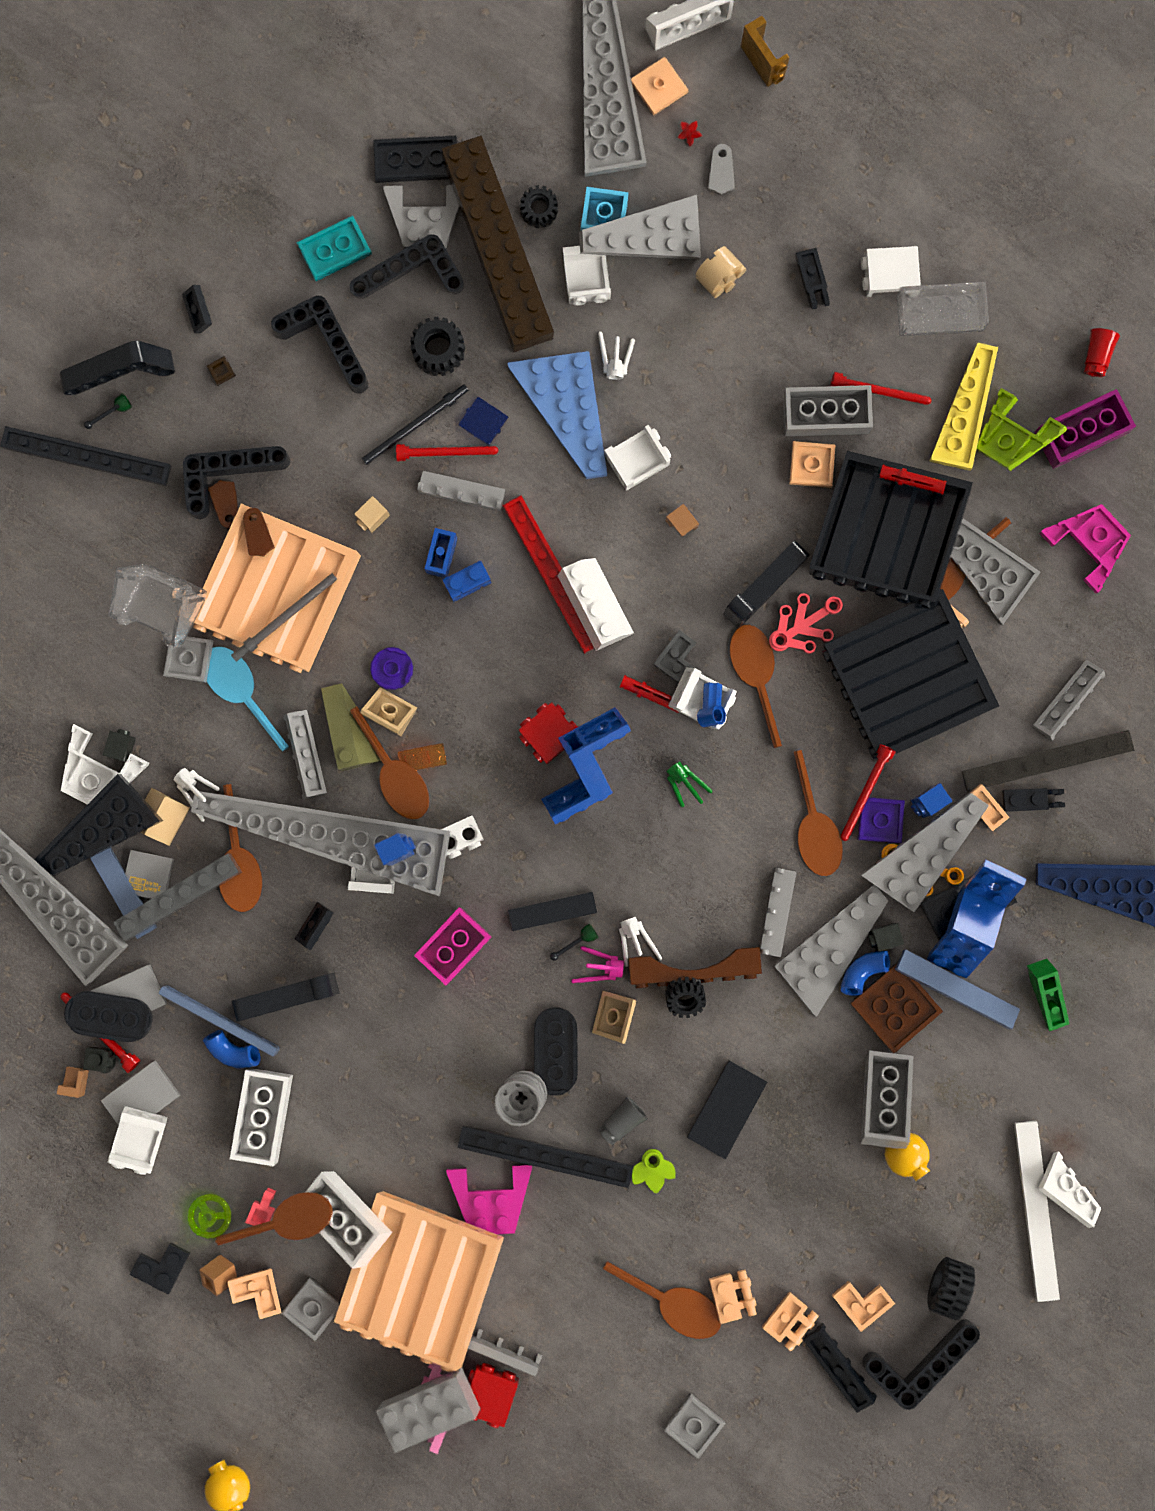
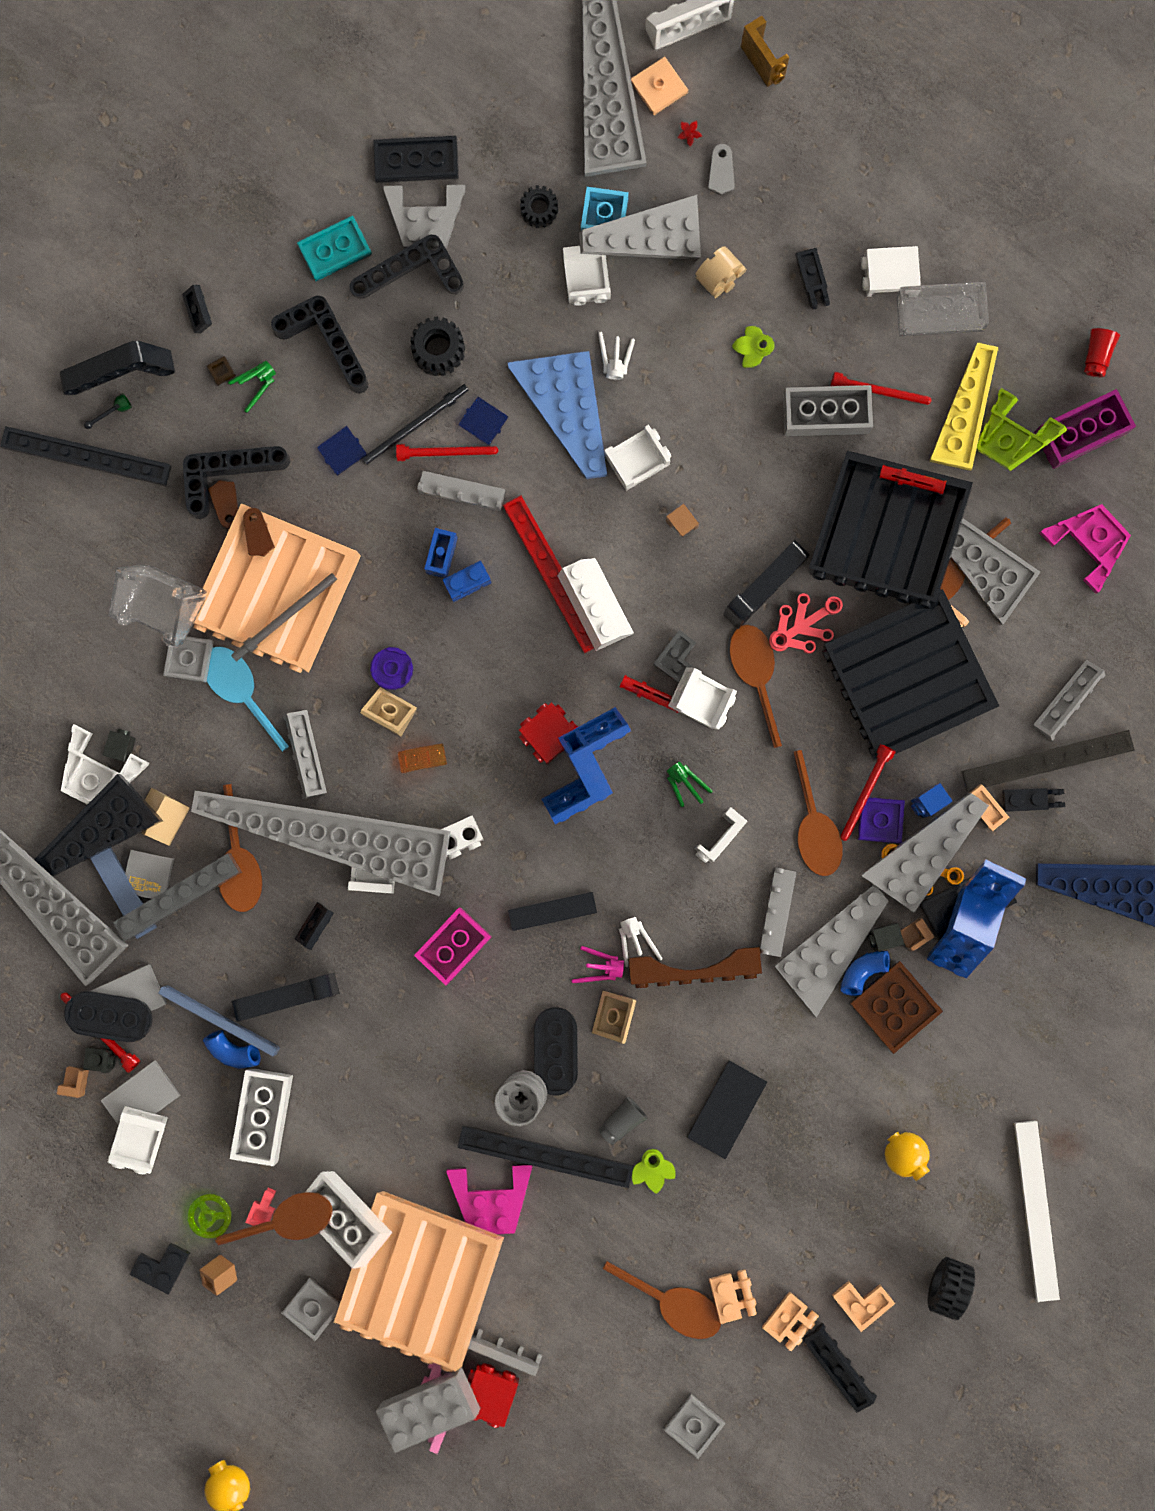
(187, 781): white plant -> none
(258, 1286): light nougat plate -> none
(263, 372): none -> green plant
(342, 450): none -> clear blue piece
(348, 740): olive wedge -> none
(371, 515): tan brick -> none
(395, 849): blue brick -> none
(398, 780): dark orange piece -> none
(497, 244): dark brown brick -> none
(588, 934): hinge -> none
(688, 1006): black tyre -> none
(712, 711): blue piece -> none
(737, 823): none -> white panel
(750, 346): none -> lime plate
(812, 464): light nougat plate -> none
(887, 1100): light grey brick -> none
(916, 934): none -> medium nougat panel
(924, 1368): black beam -> none
(957, 989): sand blue tile -> none
(1048, 993): green slope -> none
(1066, 1191): white wing -> none

